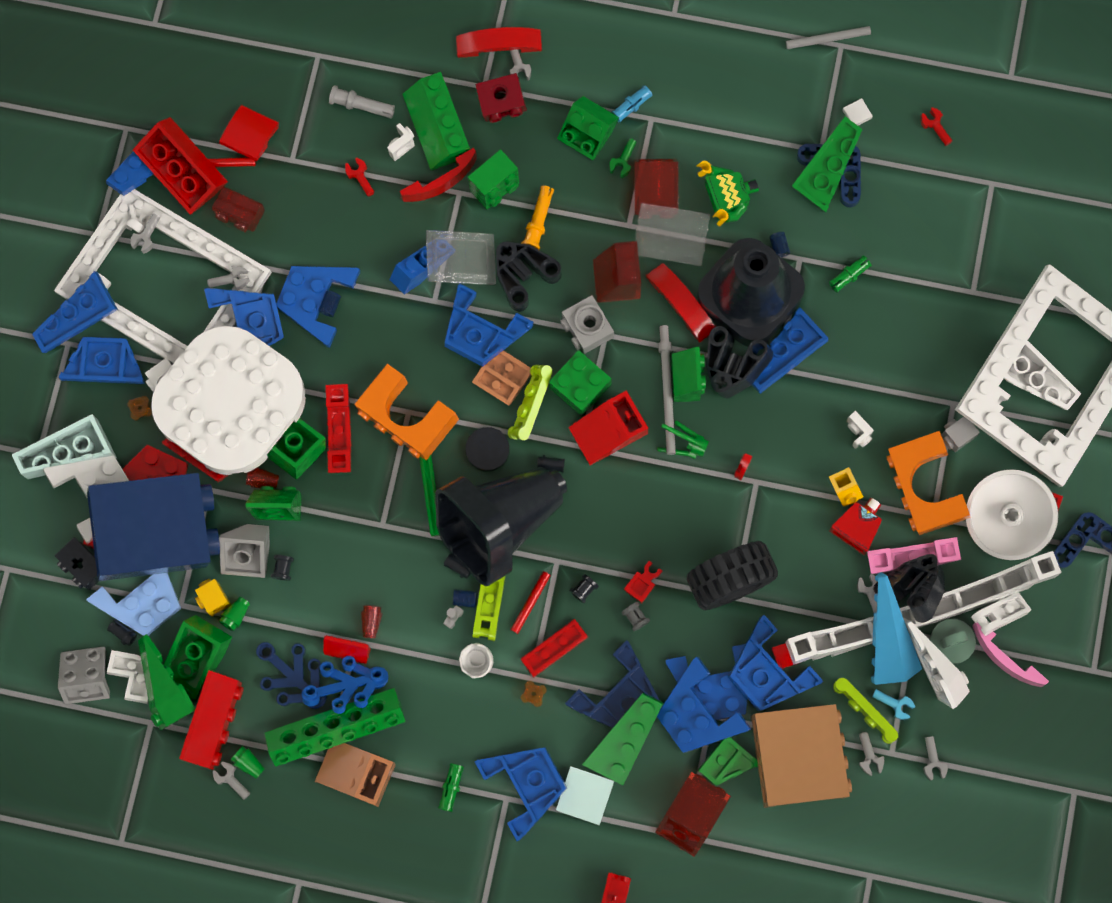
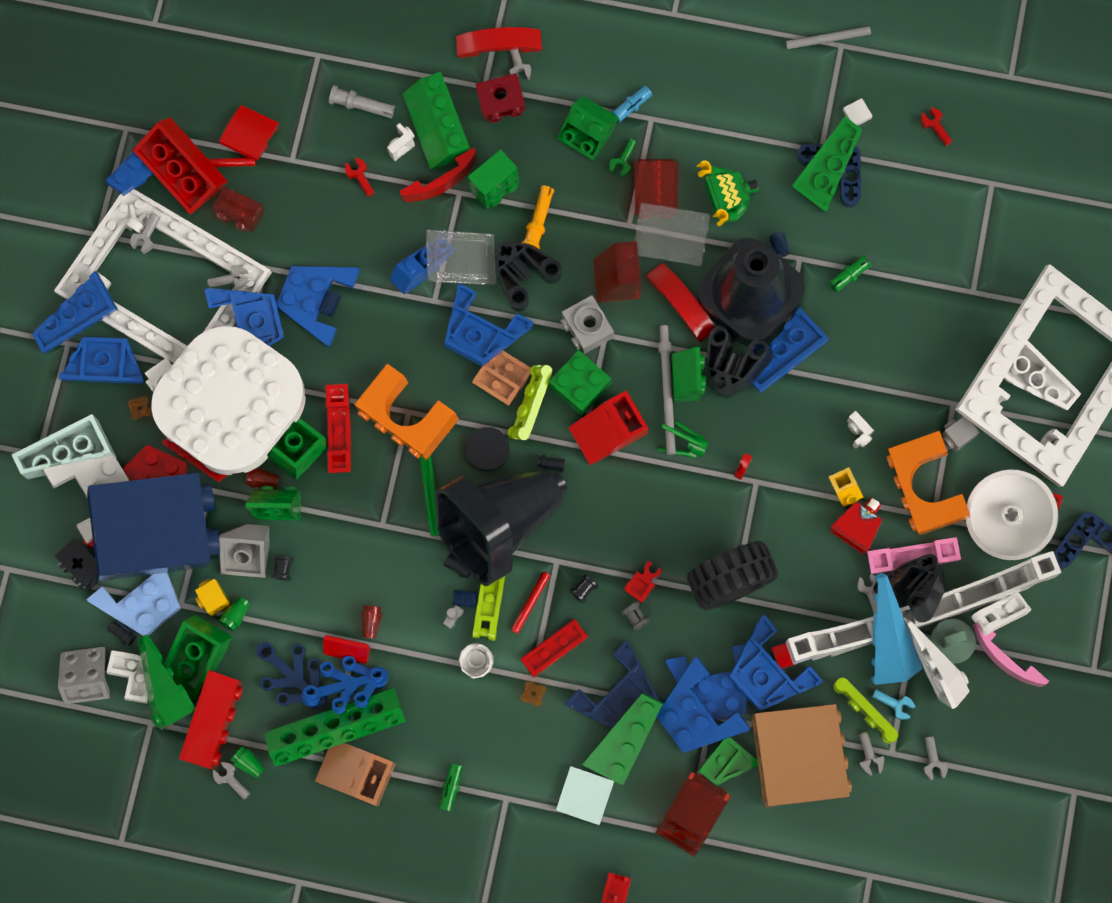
(534, 779): blue wing -> none

